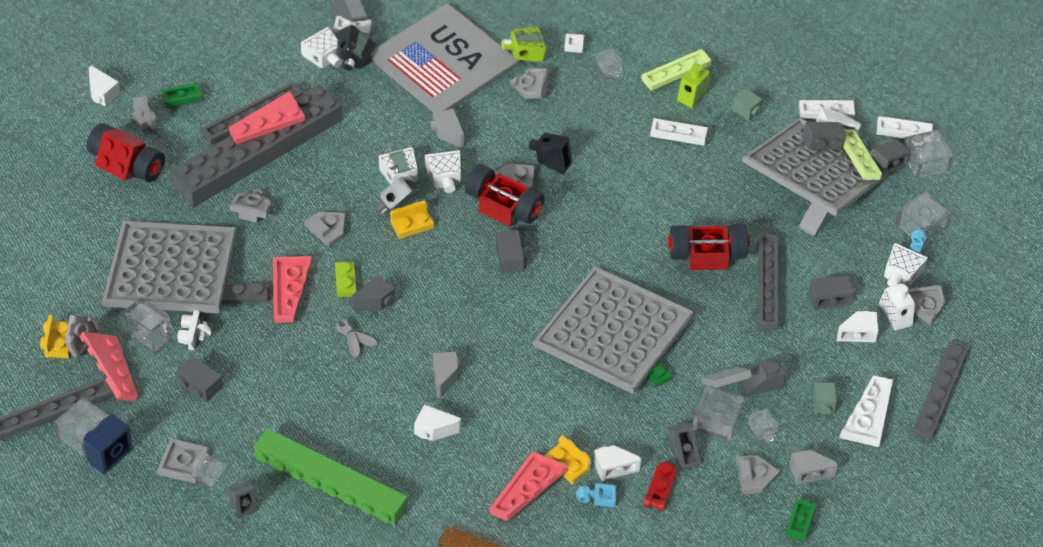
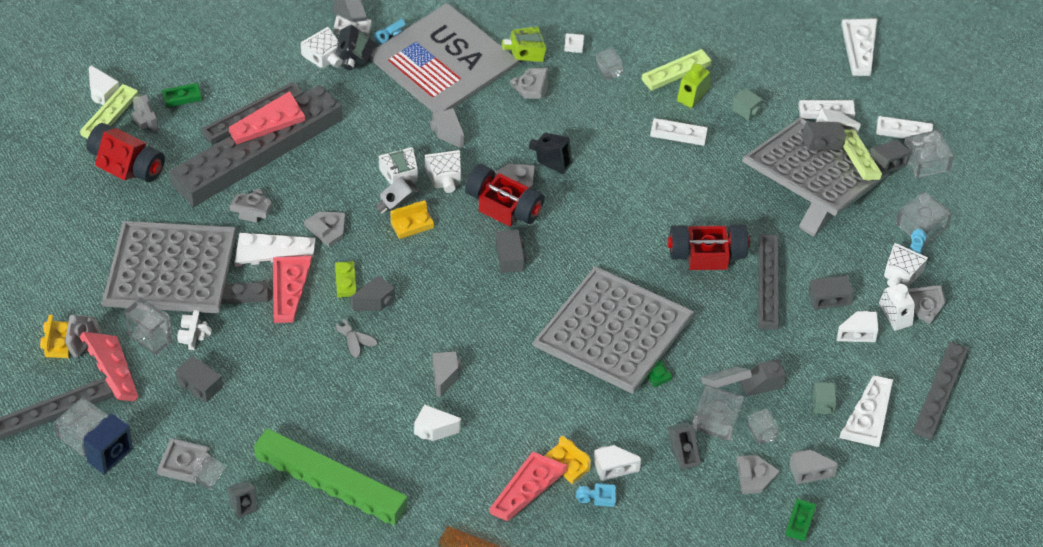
(111, 109): none -> yellowish green plate
(262, 247): none -> white wing
(393, 29): none -> medium azure plate
(660, 486): red plate -> none
(859, 41): none -> white wing

